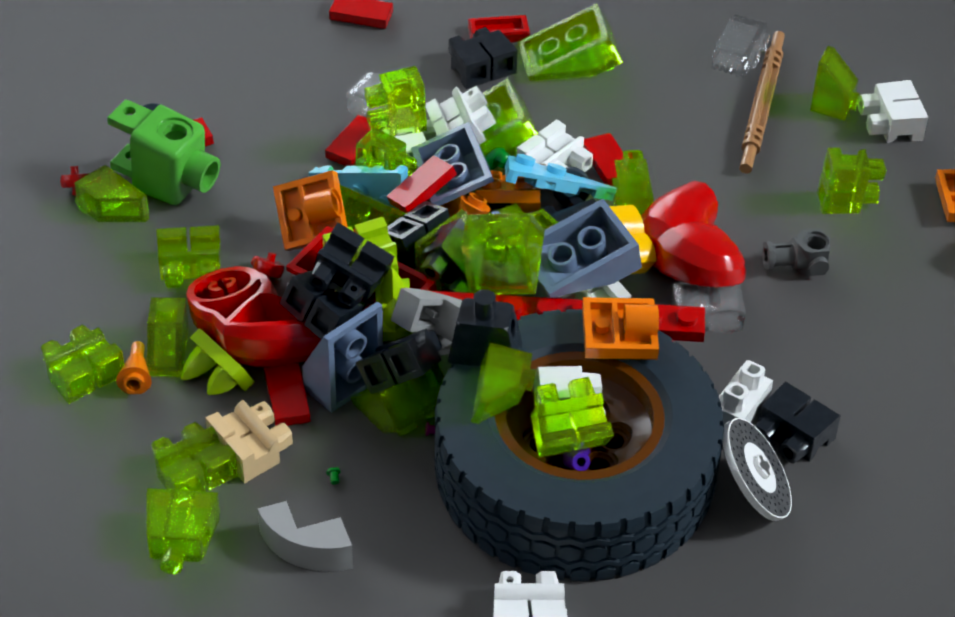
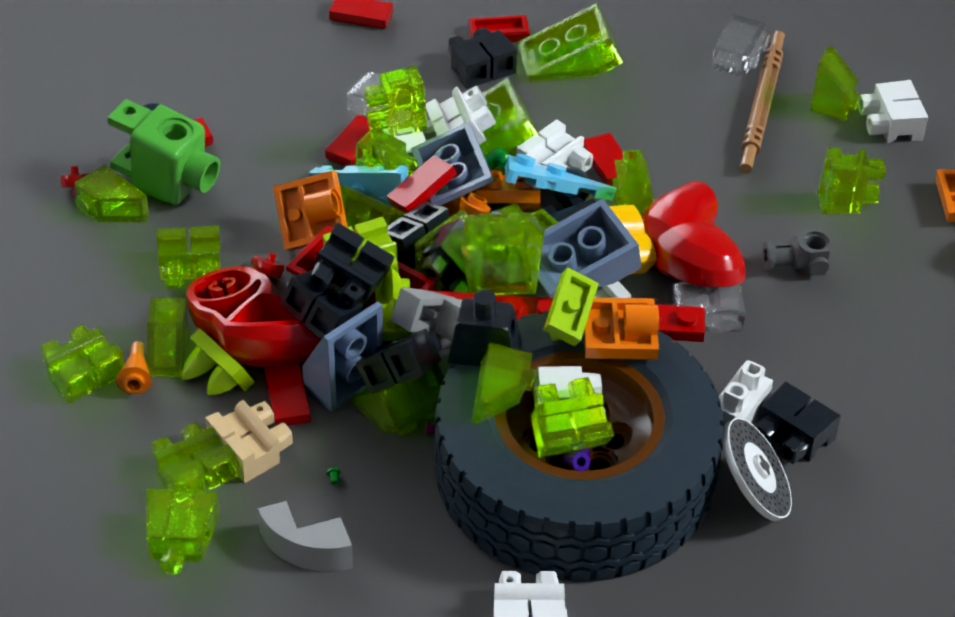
(570, 307): none -> lime tile

